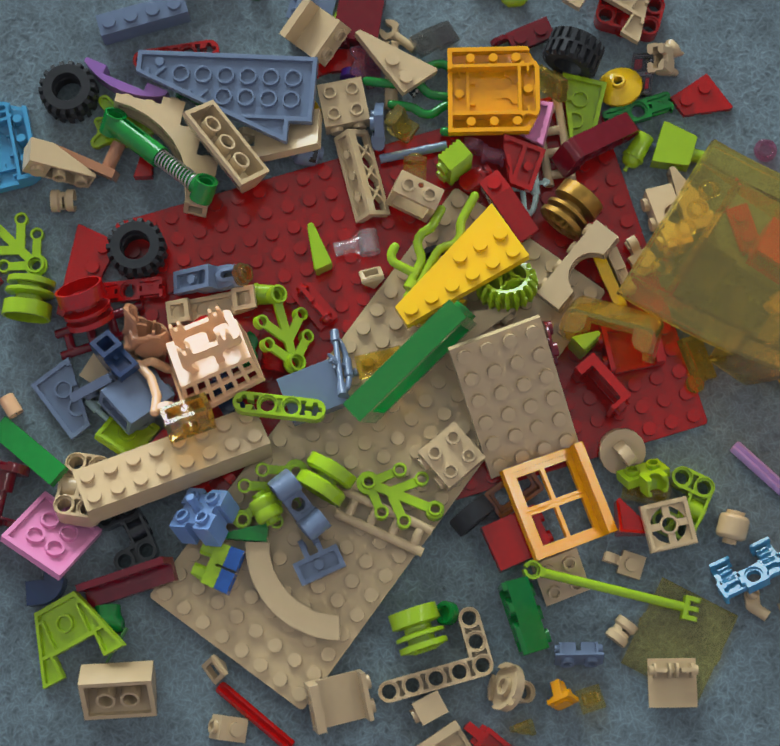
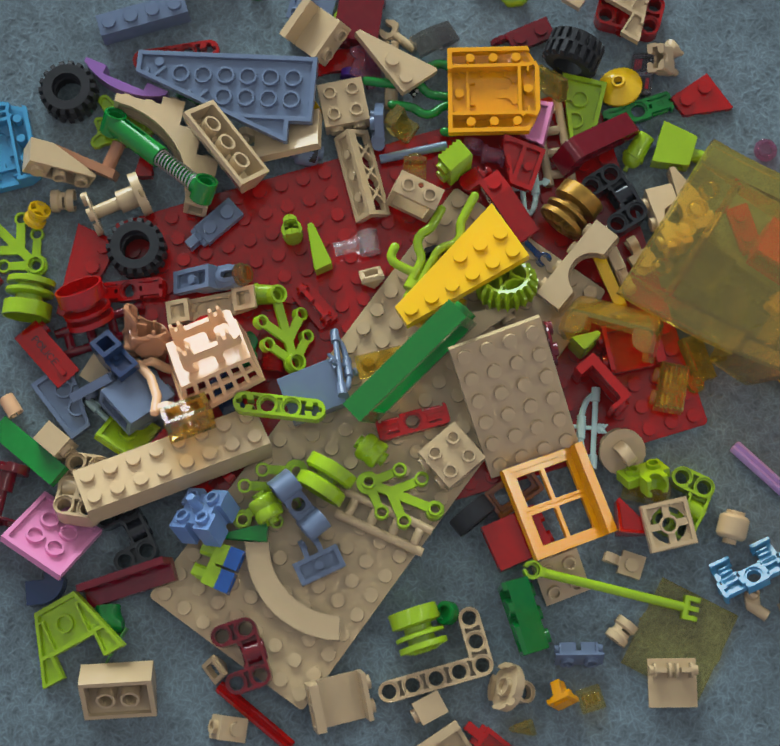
(37, 214): none -> yellow wheel
(46, 353): none -> red door
(55, 442): none -> tan brick
(125, 200): none -> tan piece
(214, 225): none -> sand blue hinge
(253, 653): none -> dark red beam
(291, 230): none -> lime hinge
(371, 450): none -> lime piece
(397, 428): none -> red piece
(537, 253): none -> clear blue hand
(595, 428): none -> light aqua piece
(621, 196): none -> black beam
(670, 388): none -> clear yellow brick

